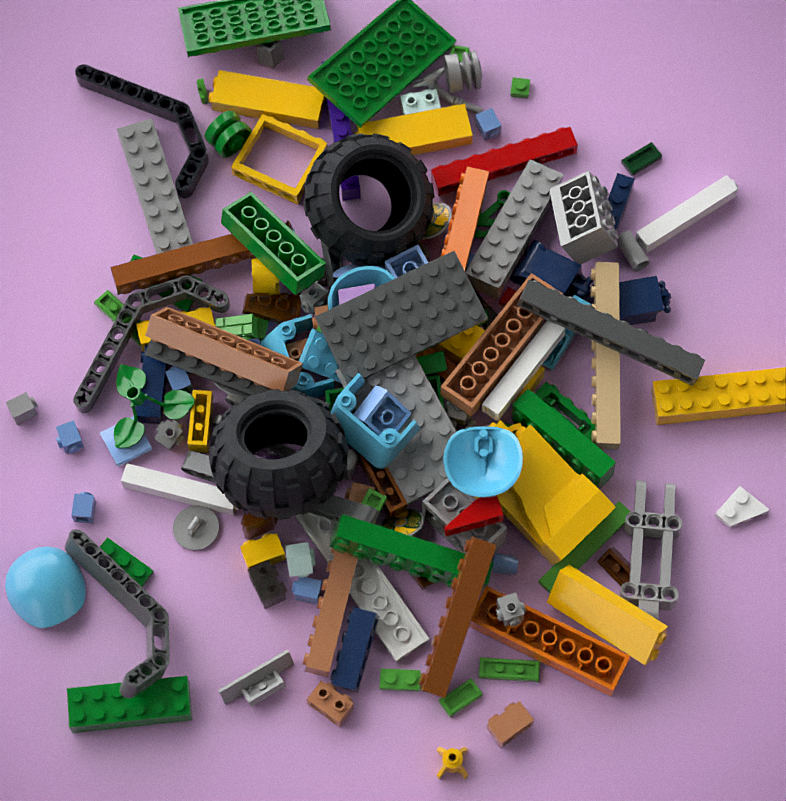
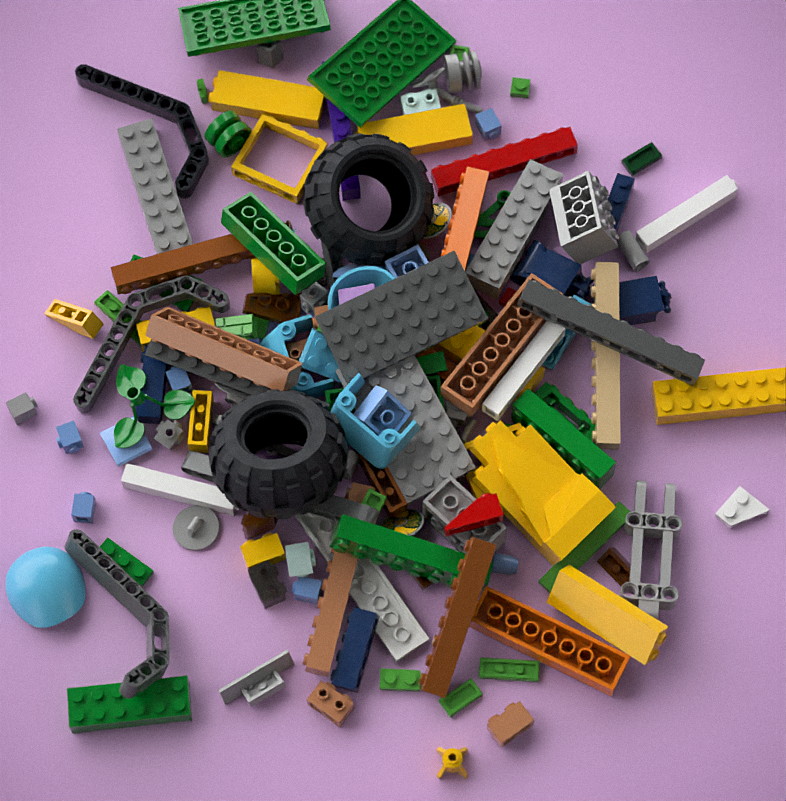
(75, 318): none -> yellow slope
(483, 460): medium azure piece -> none
(510, 609): light grey brick -> none

